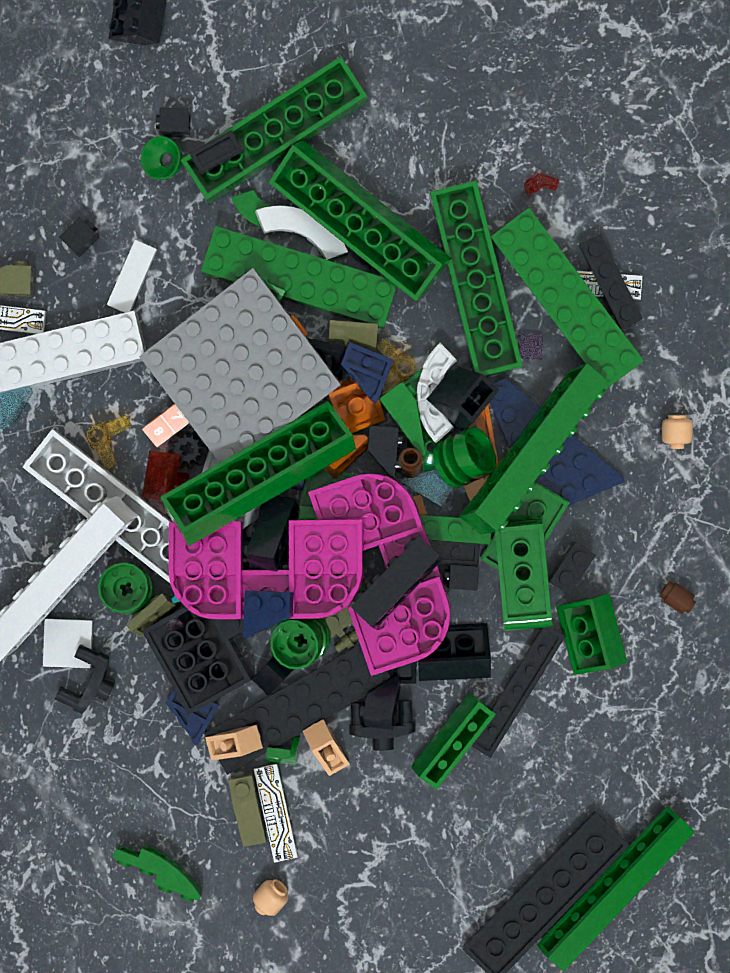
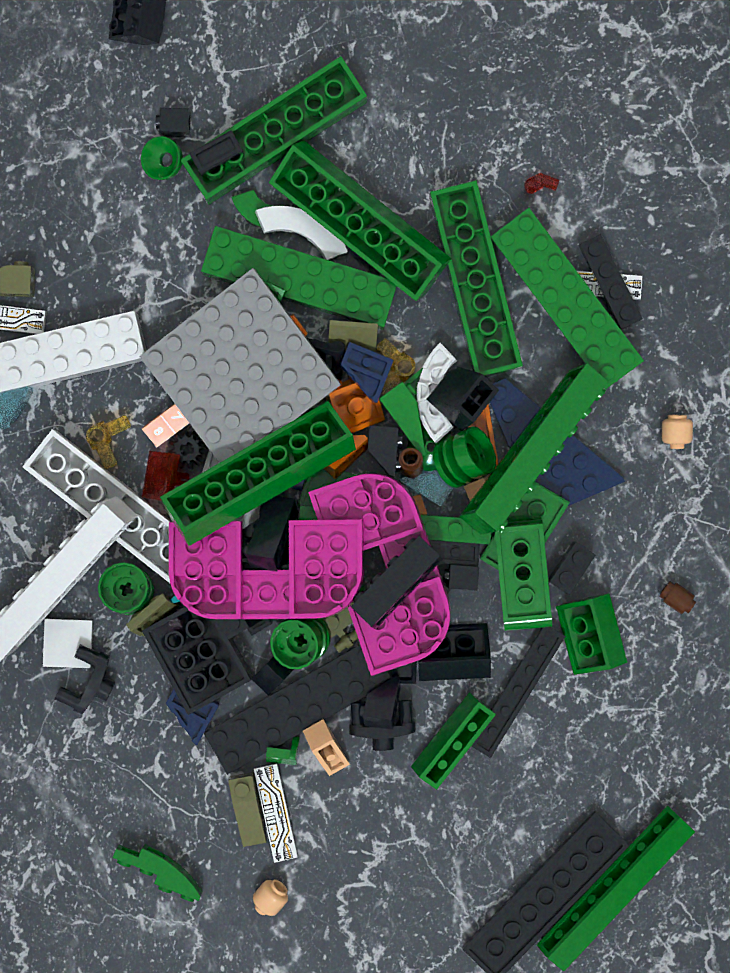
(80, 236): black brick -> none
(132, 277): white tile -> none
(234, 743): light nougat slope -> none
(265, 610): dark blue wing -> none
(530, 346): clear purple tile -> none

